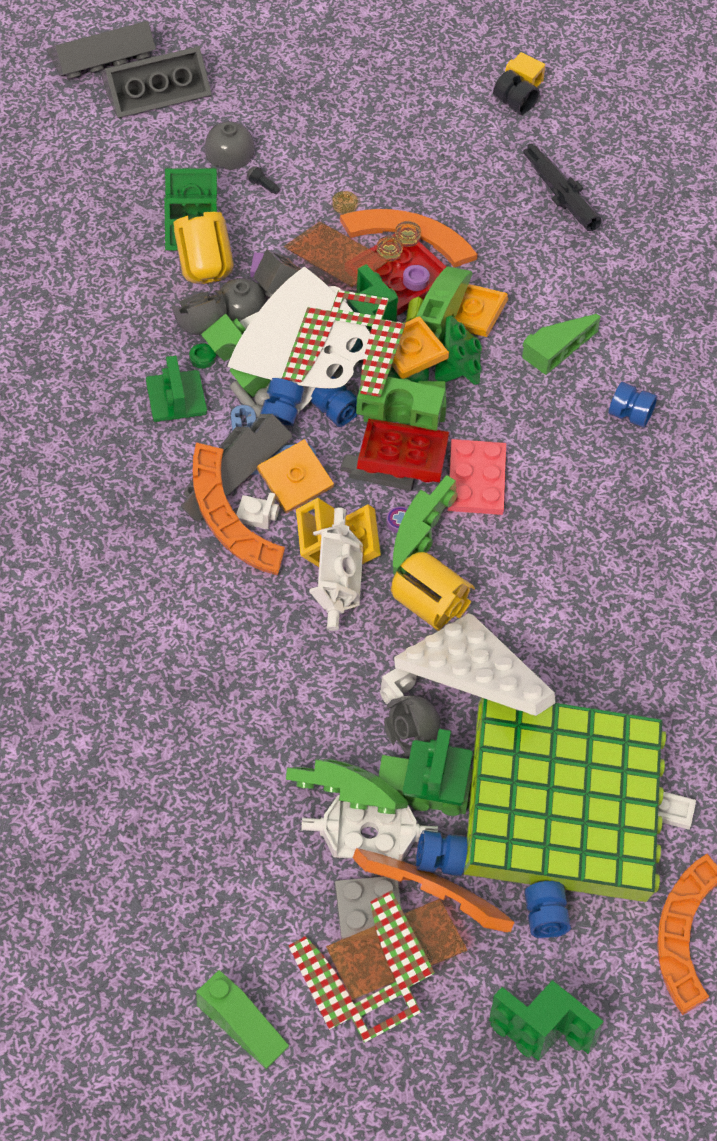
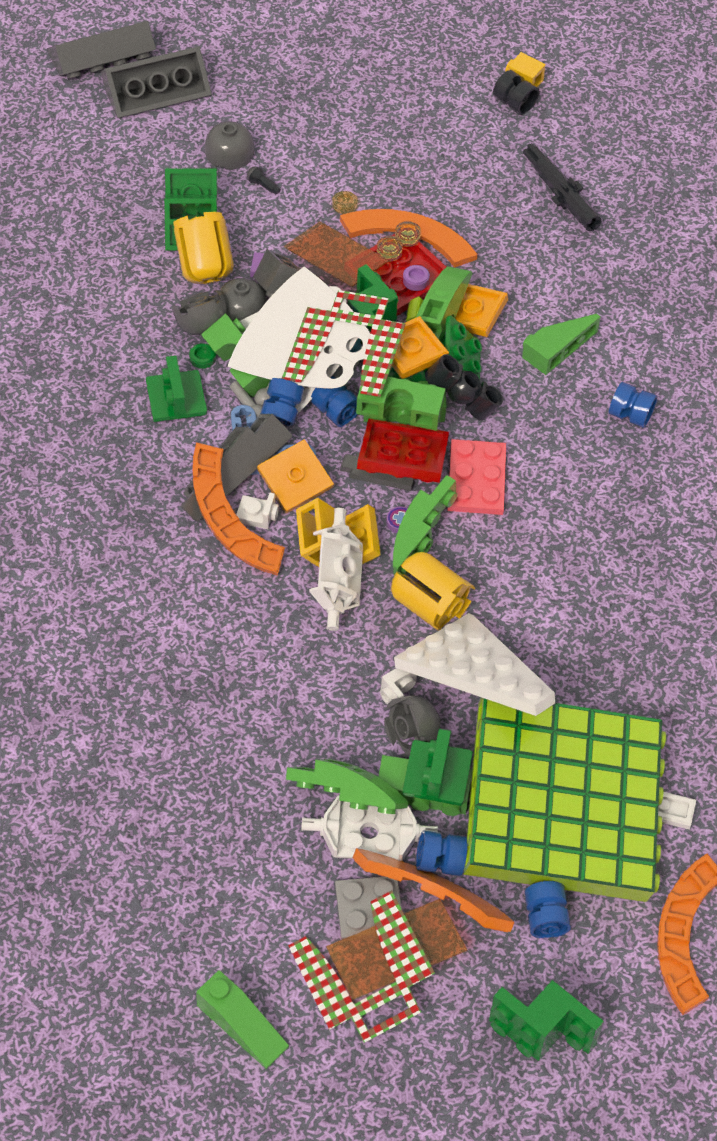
(464, 387): none -> black piece

